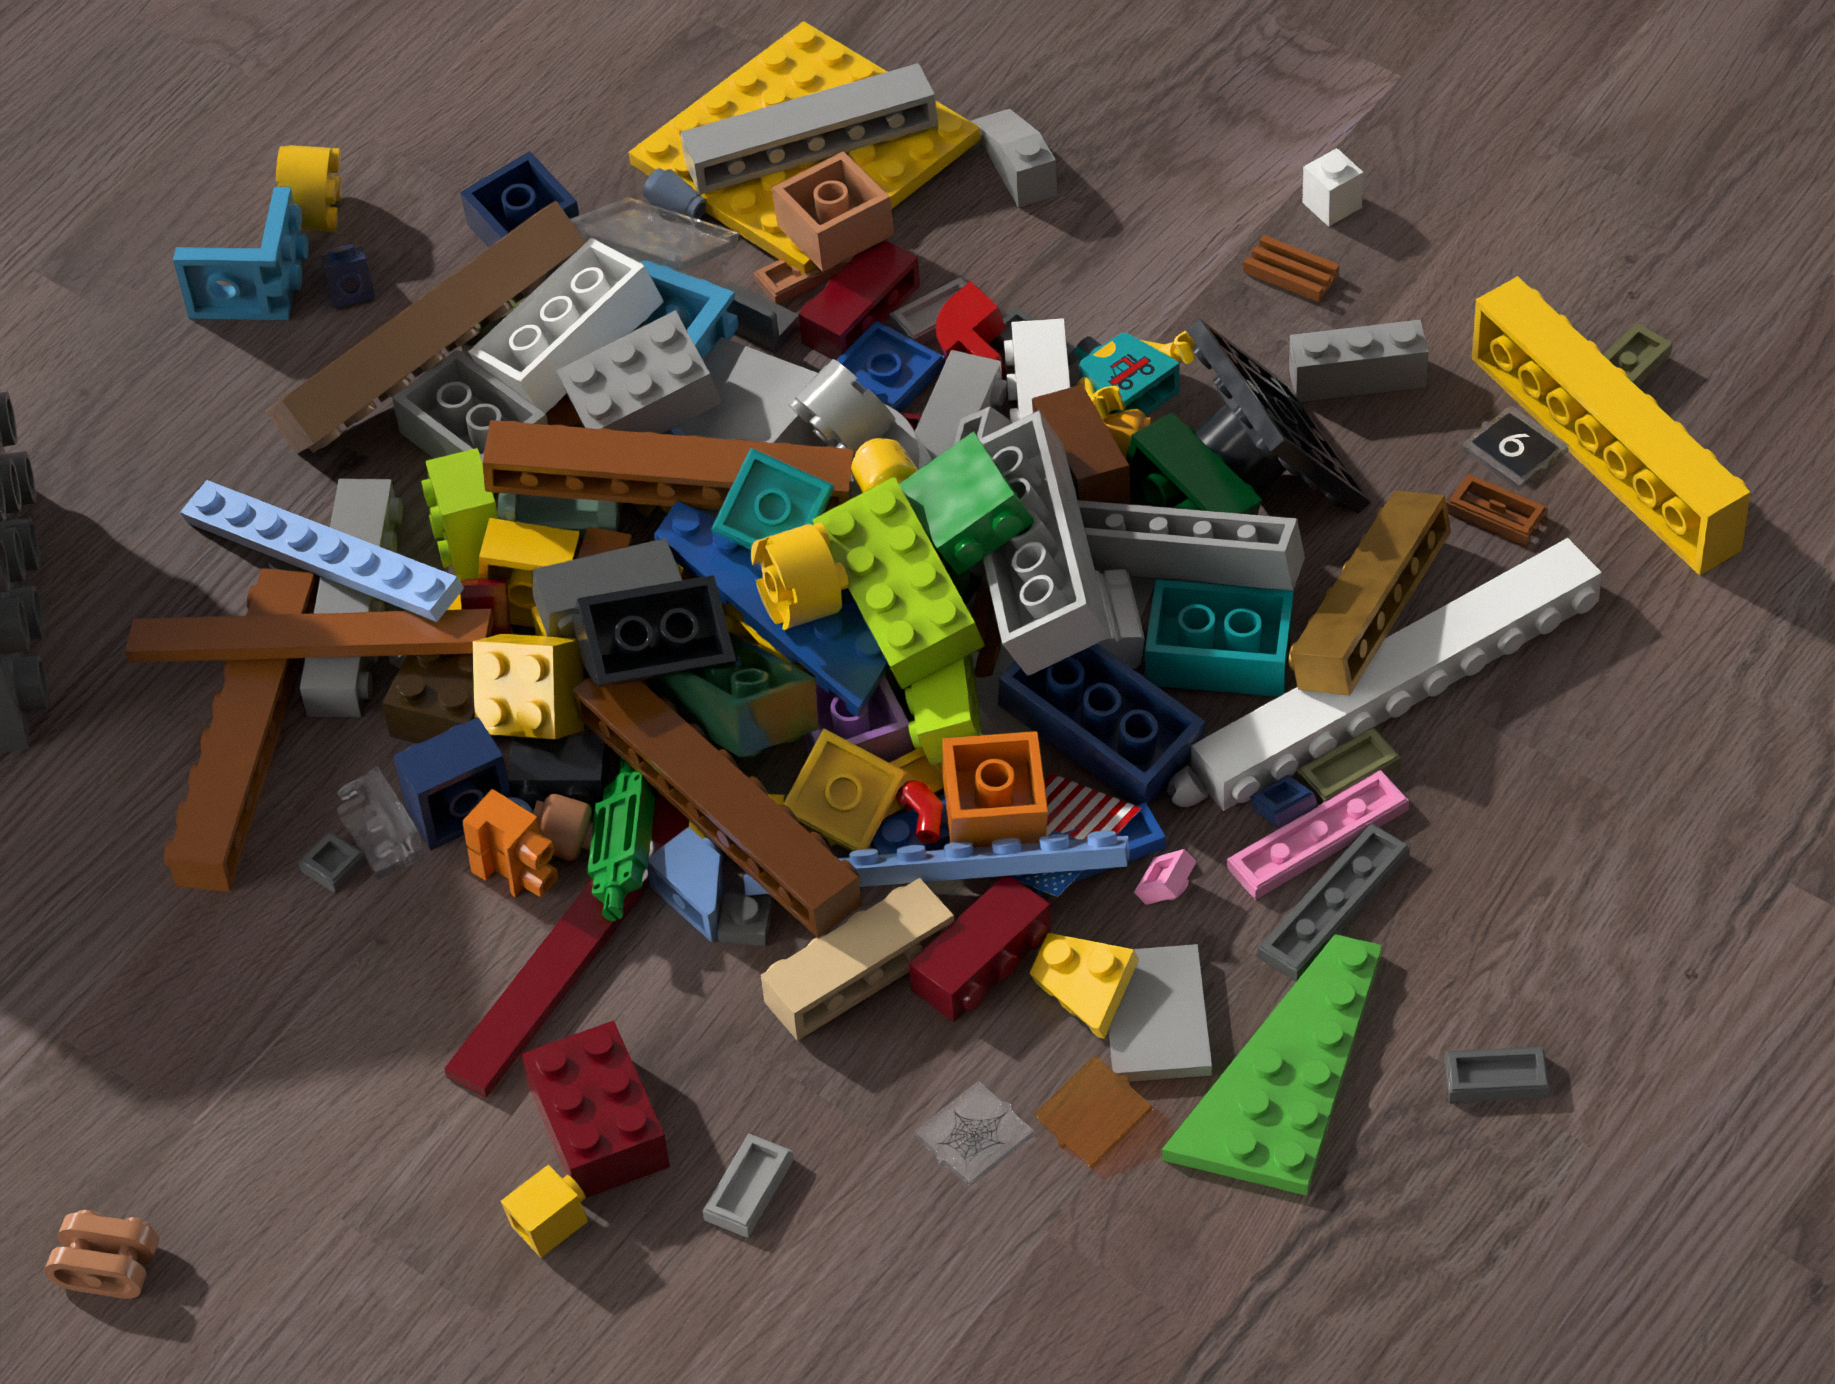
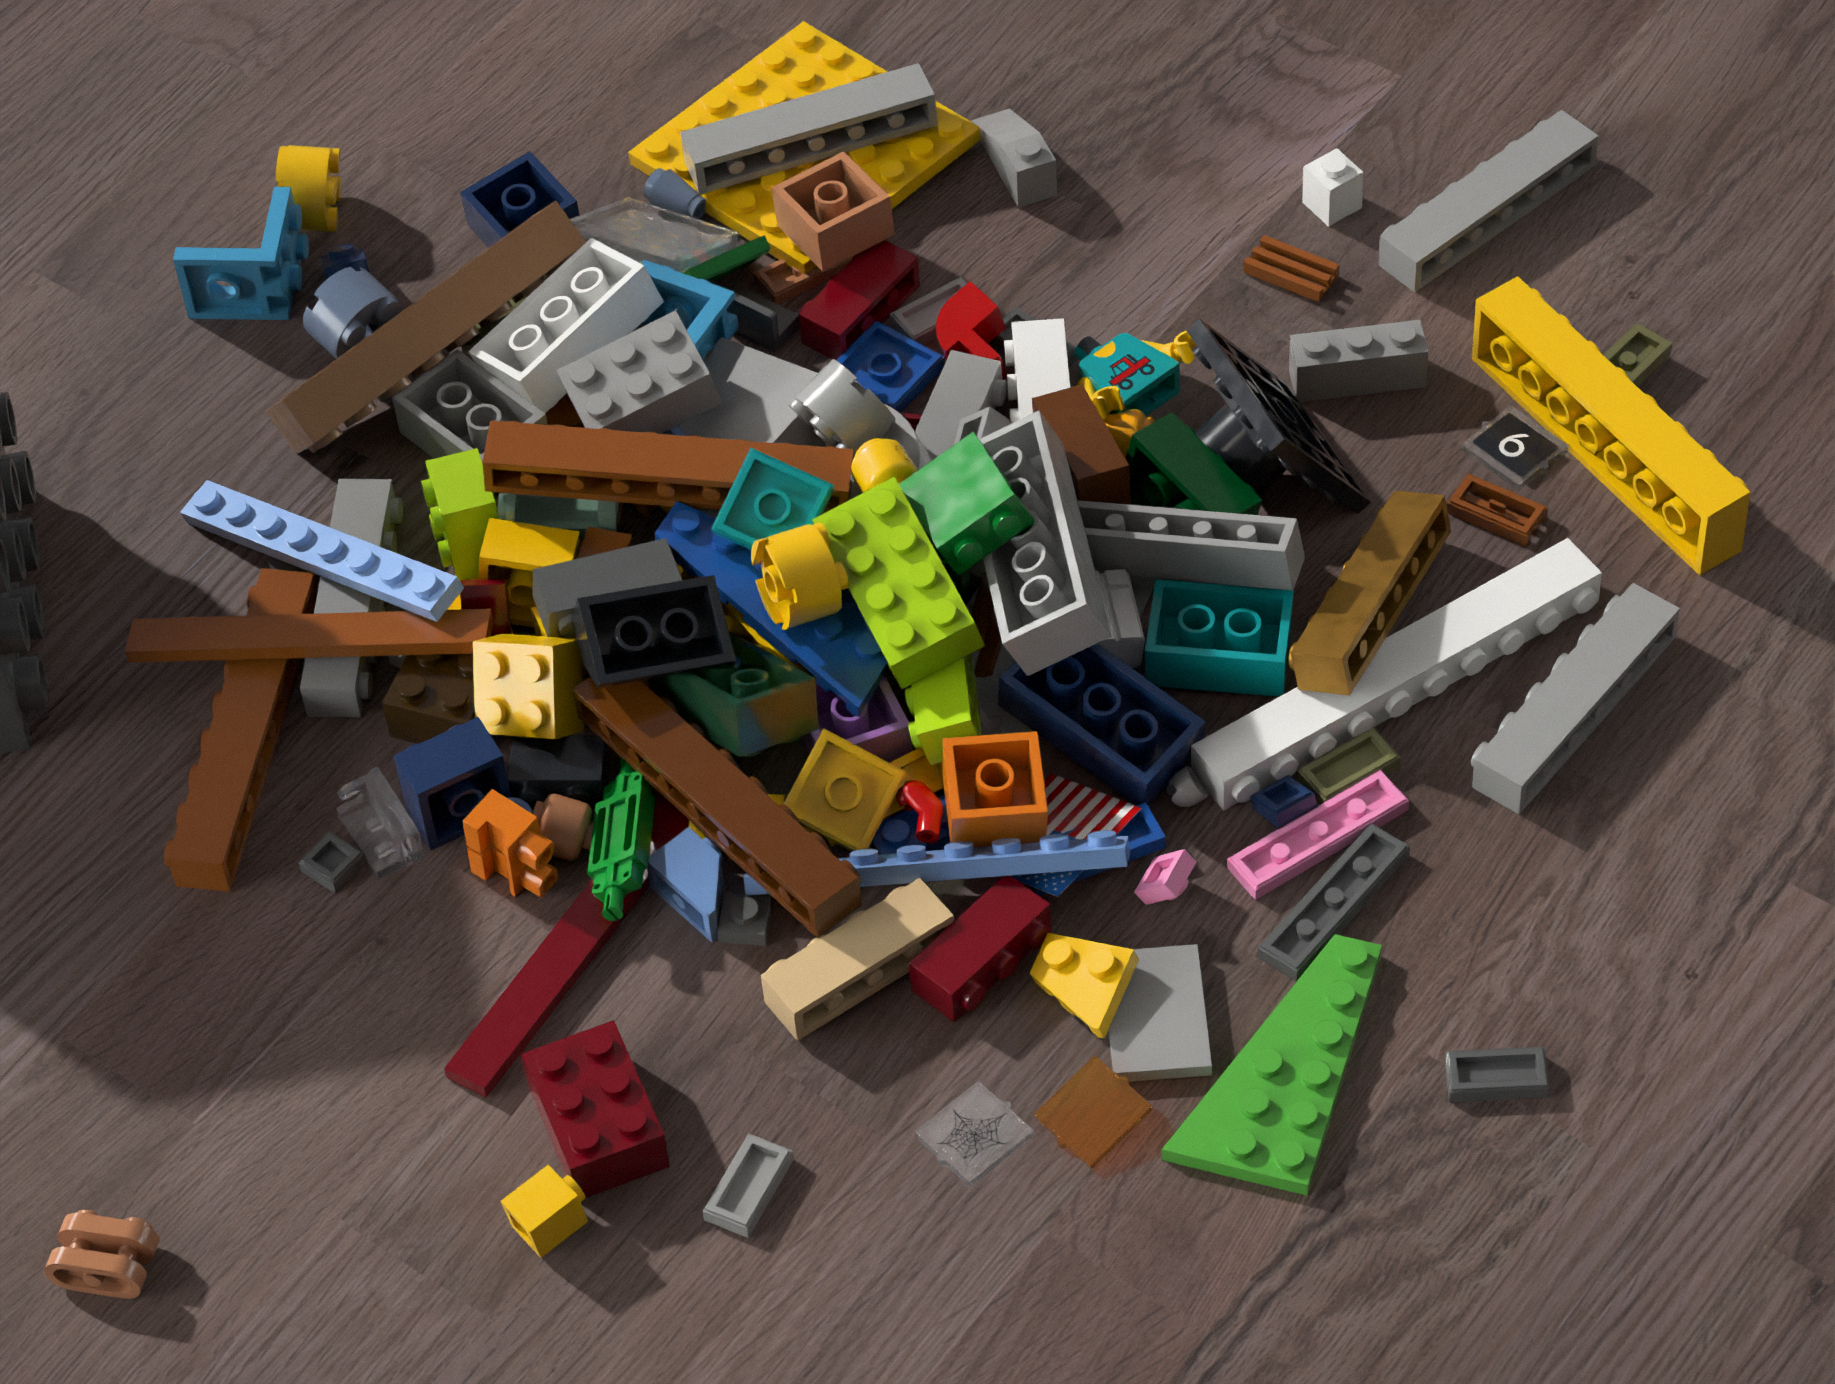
(349, 310): none -> sand blue brick
(730, 260): none -> green tile
(1487, 200): none -> light grey brick
(1574, 697): none -> light grey brick

